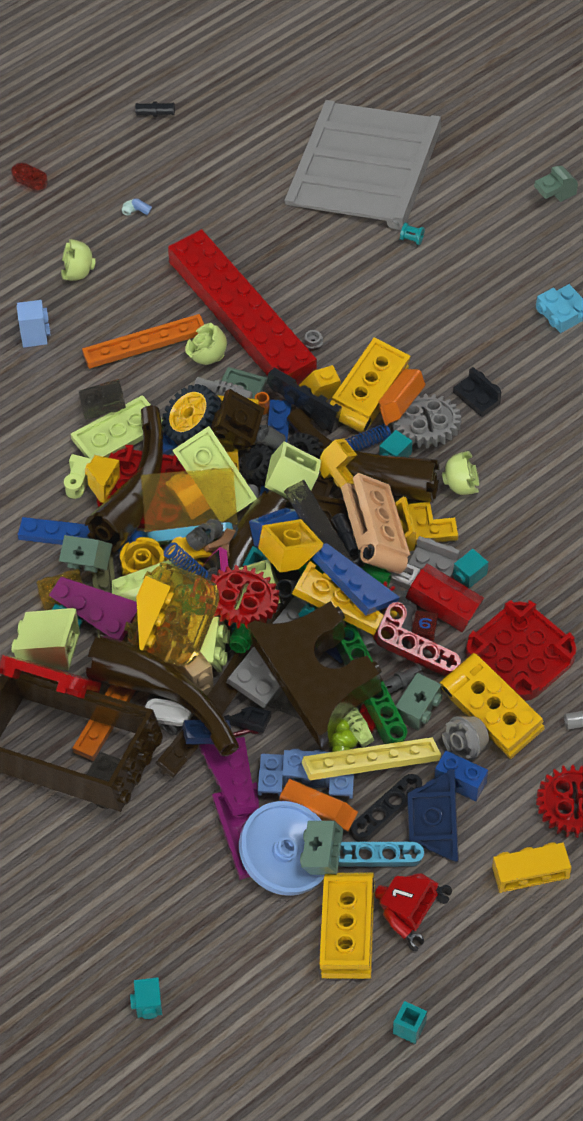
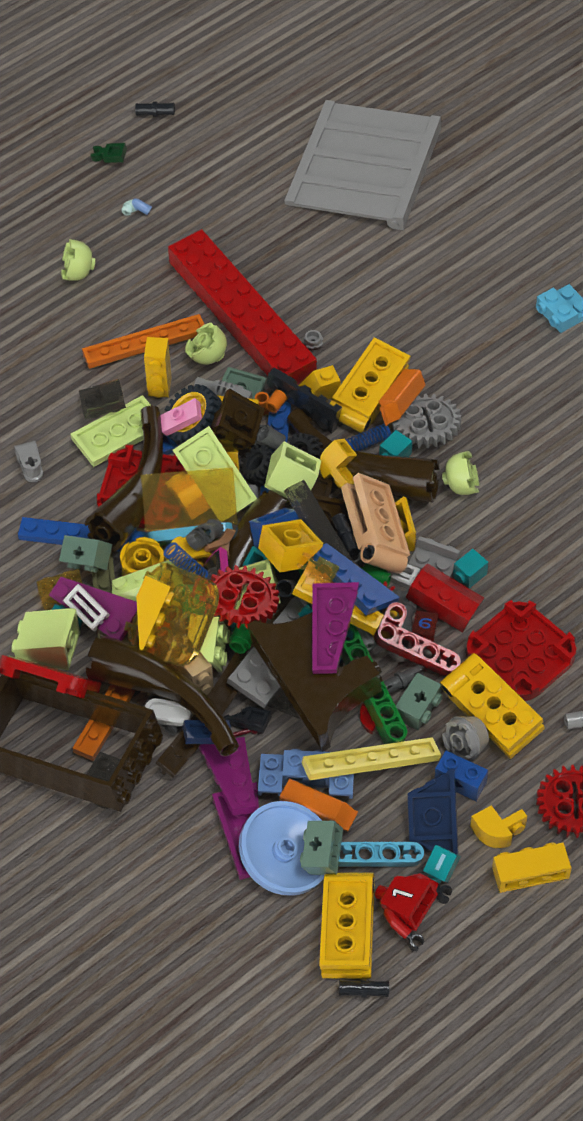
(29, 460): none -> light grey piece
(30, 177): clear red plate -> none
(32, 323): light blue brick -> none
(76, 481): yellowish green leg -> none
(98, 619): none -> white tile
(102, 476): yellow slope -> none
(111, 154): none -> dark green plate
(147, 998): teal brick -> none
(157, 367): none -> yellow brick
(181, 417): none -> bright pink plate
(275, 401): none -> orange hinge
(322, 570): none -> clear yellow plate
(330, 623): none -> magenta wing
(343, 738): lime animal -> none
(359, 727): yellowish green hinge -> none
(363, 988): none -> black pin
(386, 807): black beam -> none
(406, 228): teal bush -> none
(409, 1022): teal brick -> none
(438, 529): yellow plate -> none
(441, 864): none -> teal brick
(478, 392): black bracket -> none
(497, 831): none -> yellow brick
(557, 183): sand green brick -> none

